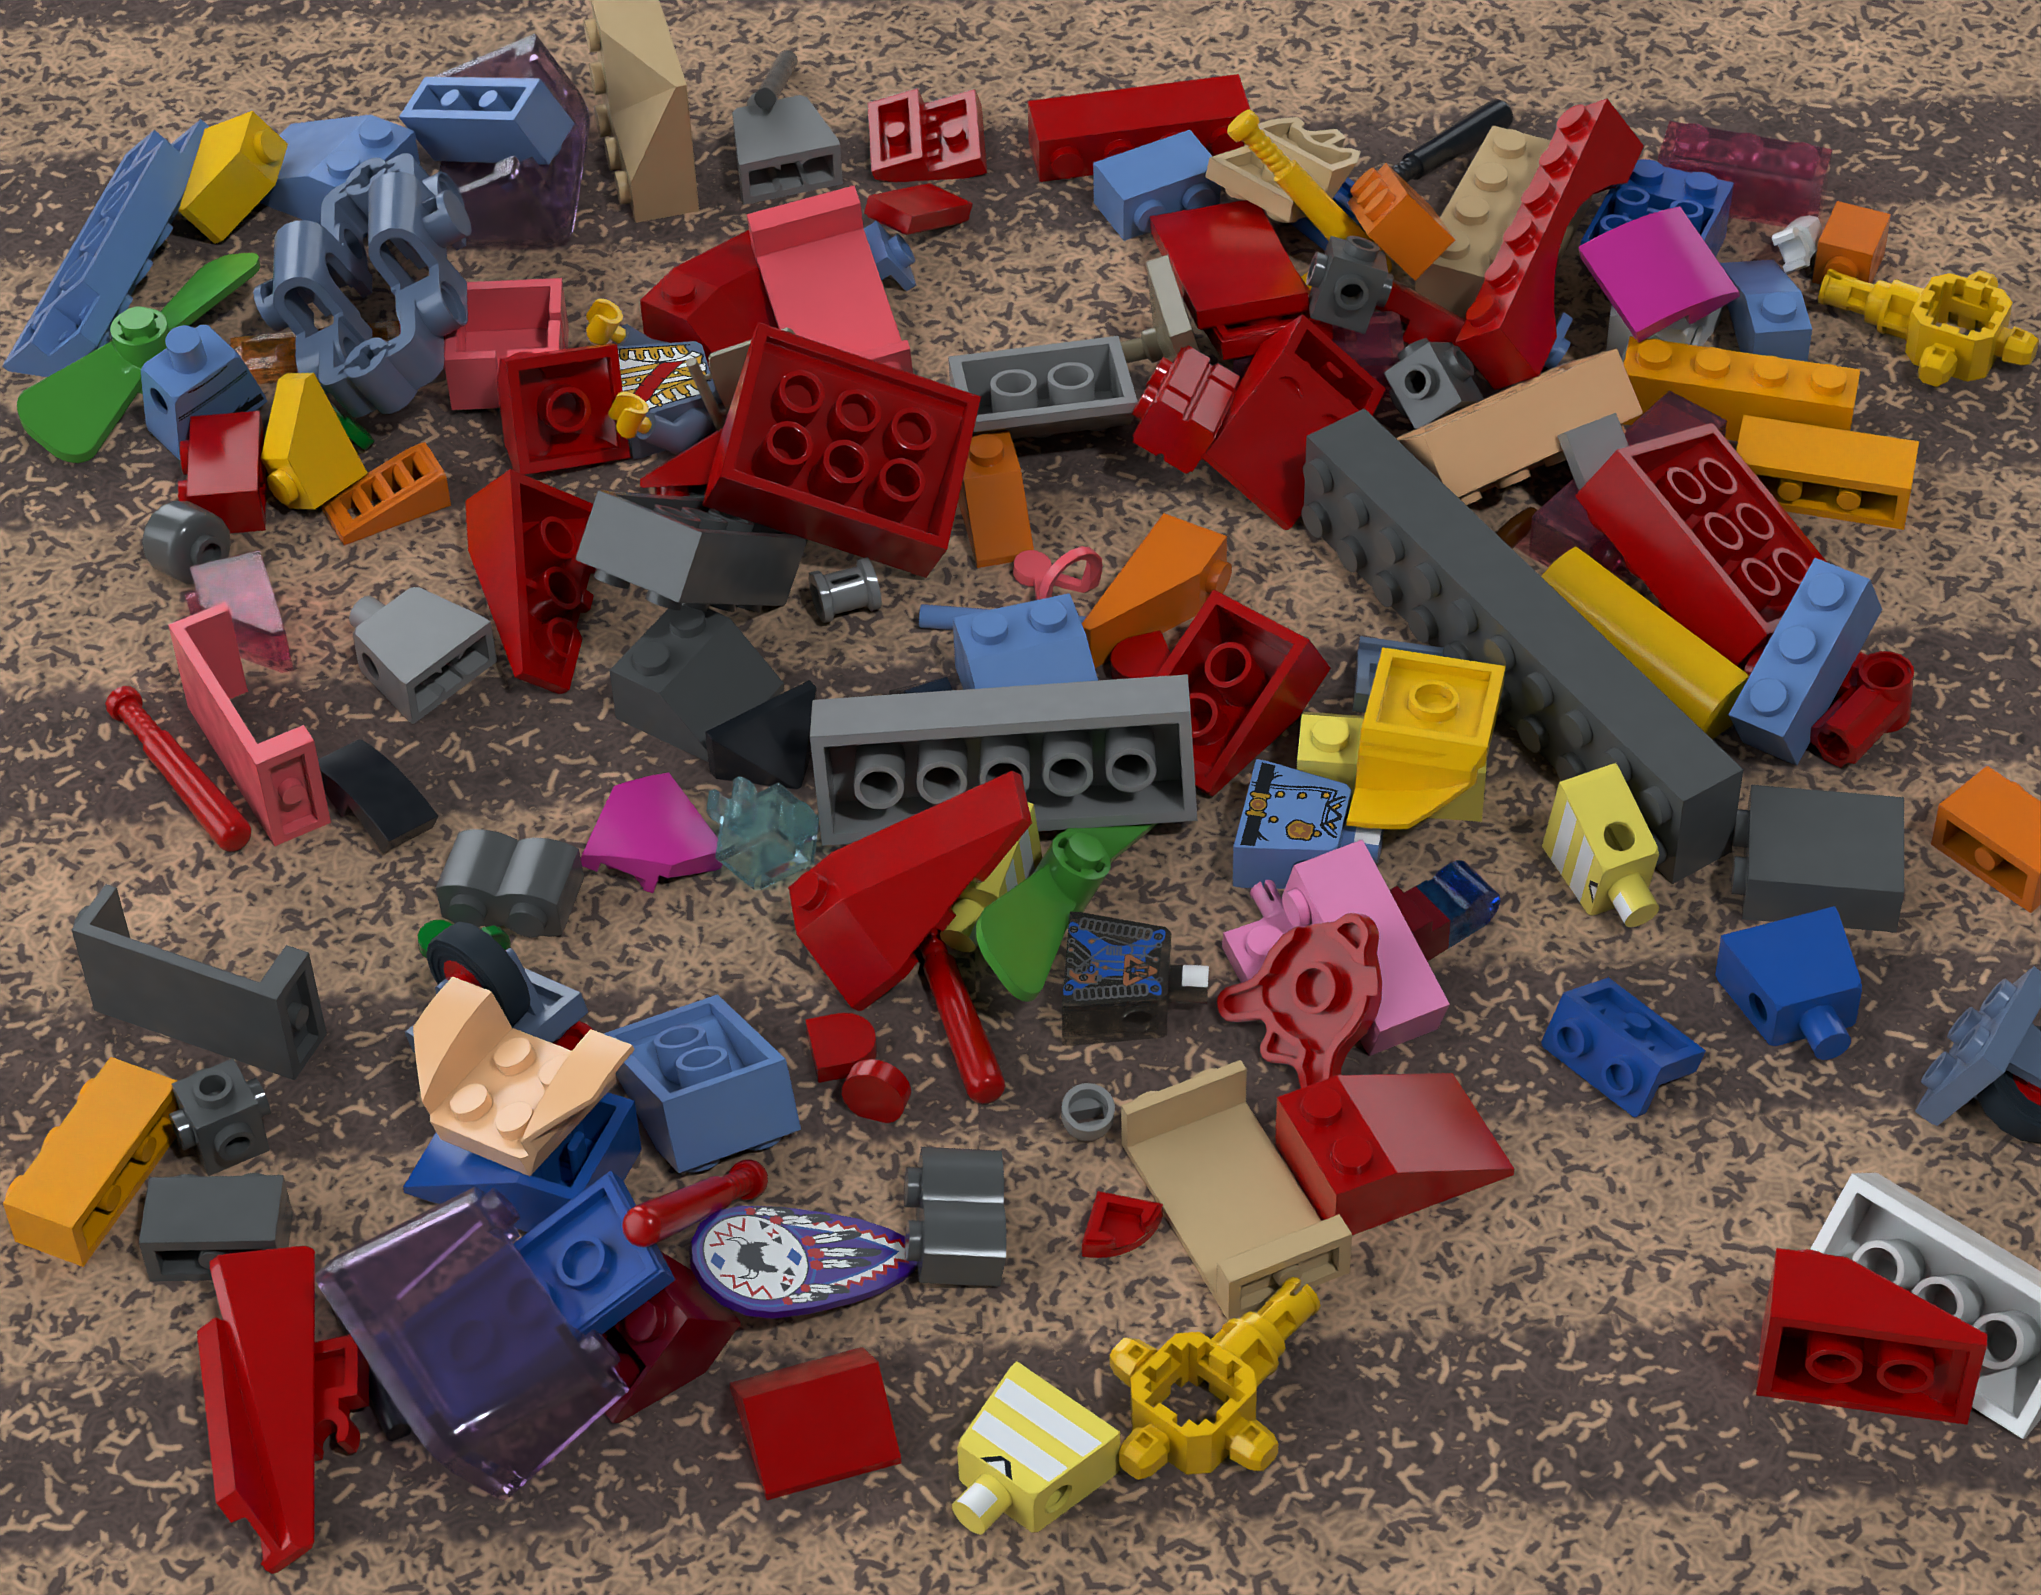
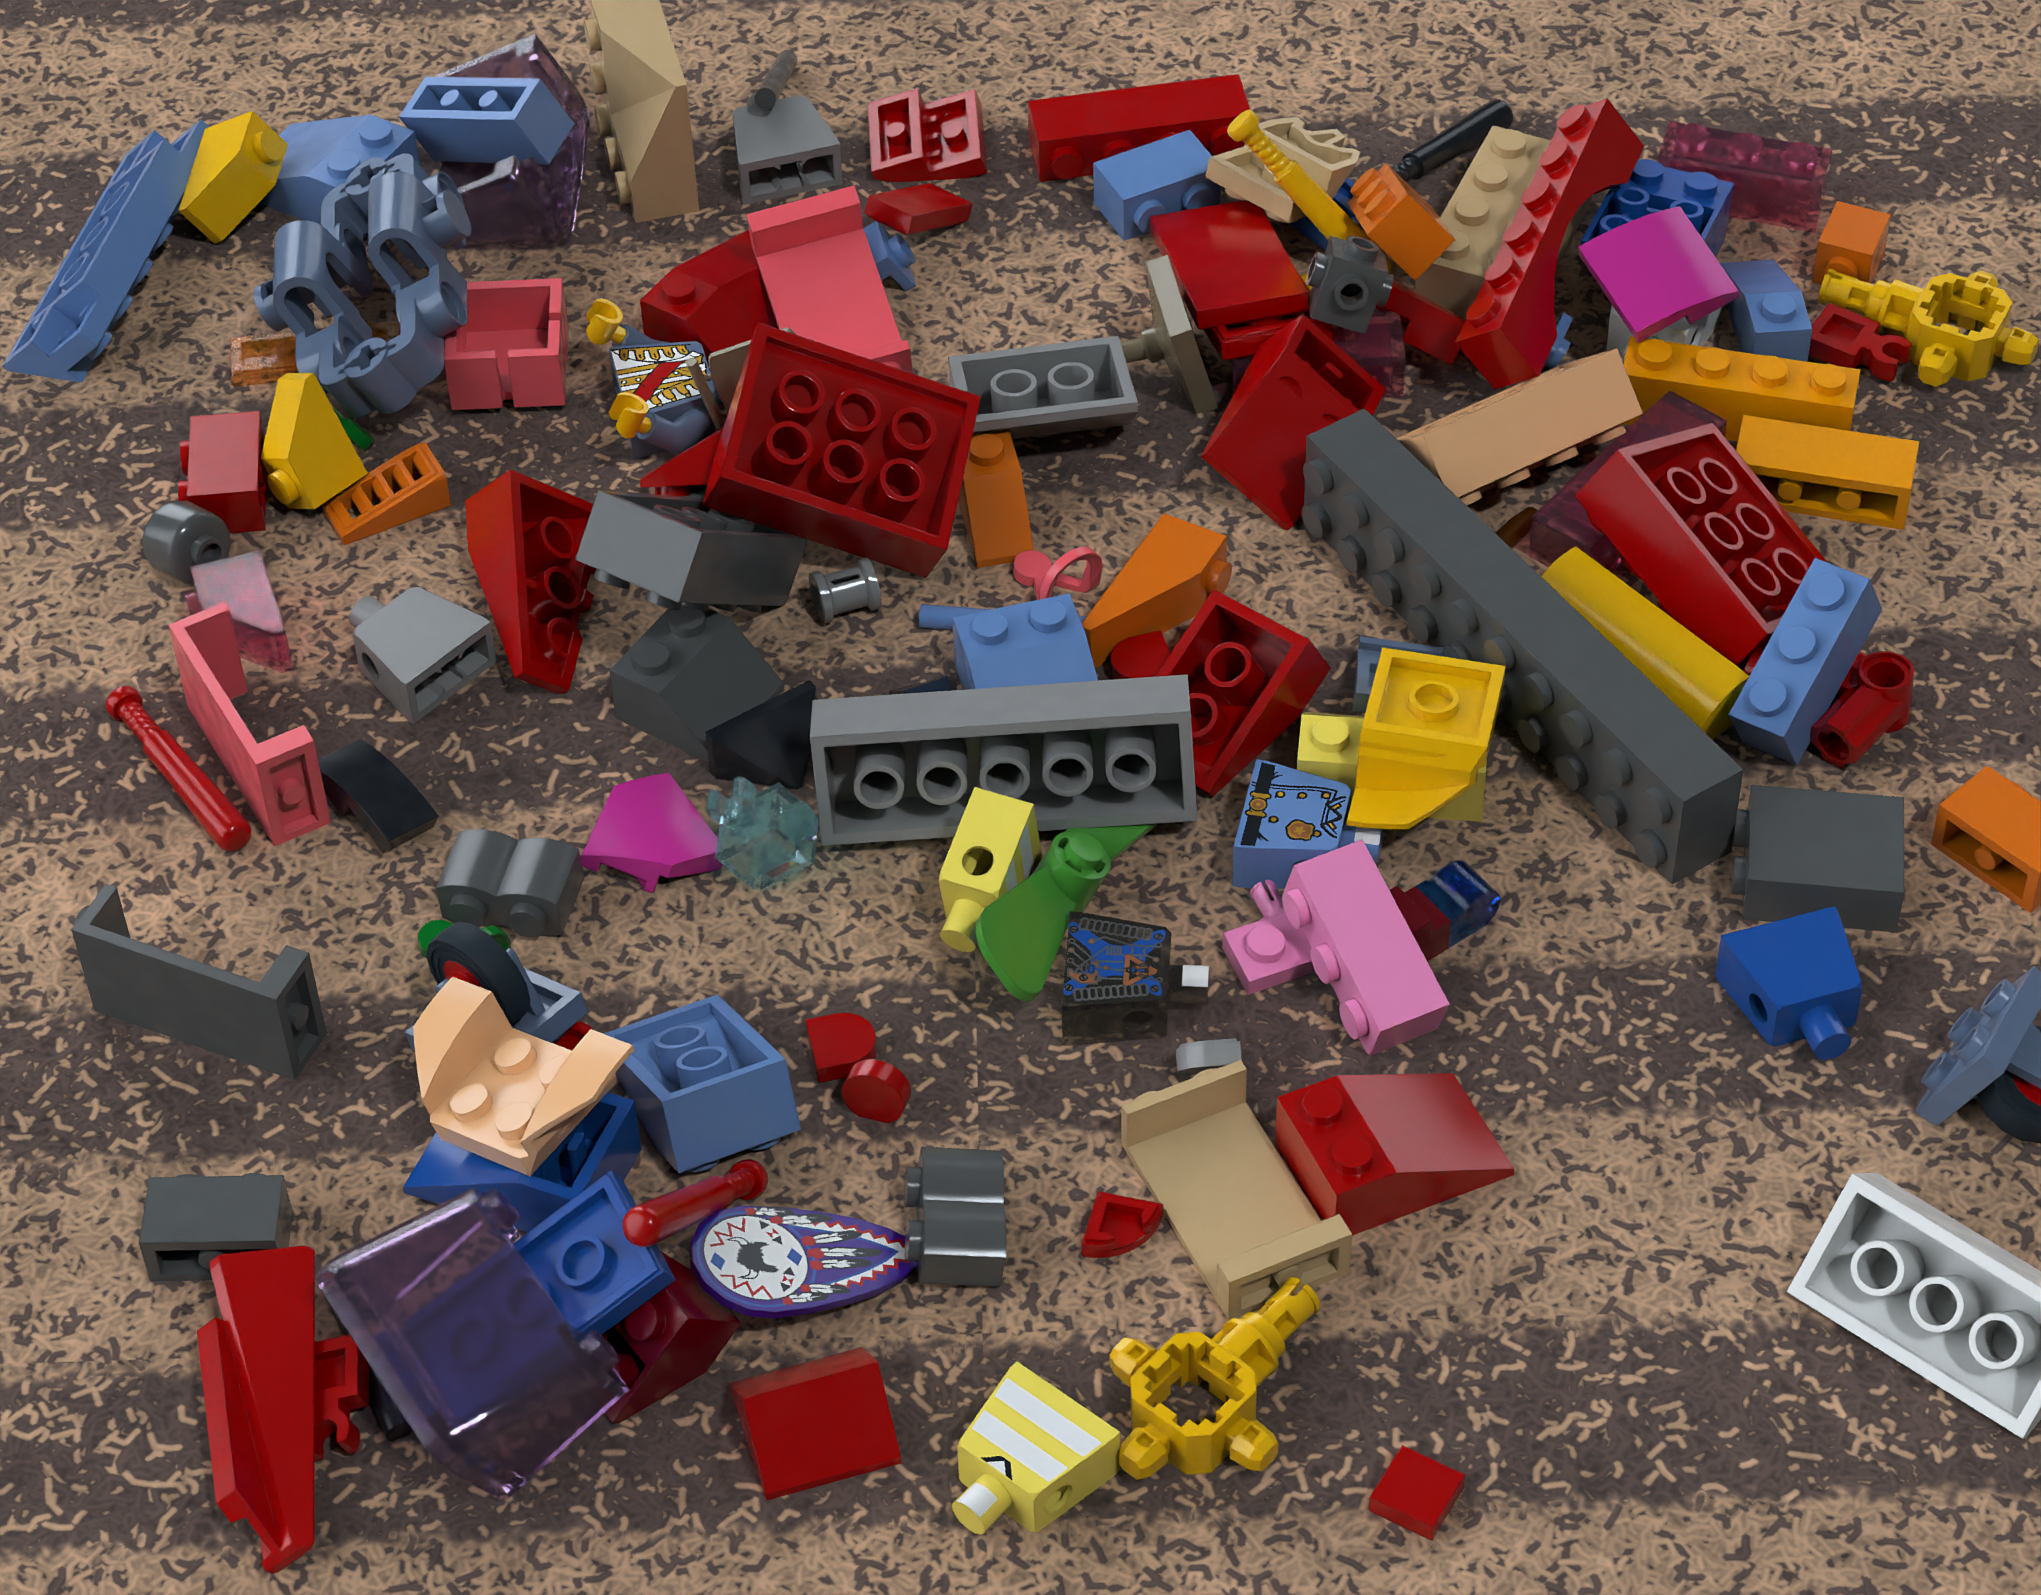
(85, 400): bright green piece -> none
(93, 1162): light orange brick -> none
(194, 378): medium blue torso -> none
(220, 1116): dark grey brick -> none
(559, 408): red slope -> none
(884, 893): red wedge -> none
(961, 1023): red piece -> none
(1087, 1102): light grey hinge -> none
(1183, 407): red brick -> none
(1208, 1054): none -> light grey tile
(1313, 995): red tile -> none
(1416, 1492): none -> red tile
(1431, 381): dark grey brick -> none
(1591, 446): light grey tile -> none
(1603, 845): light yellow torso -> none
(1619, 1044): blue bracket -> none
(1798, 242): white bar -> none
(1851, 339): none -> red plate
(1863, 1342): red slope -> none

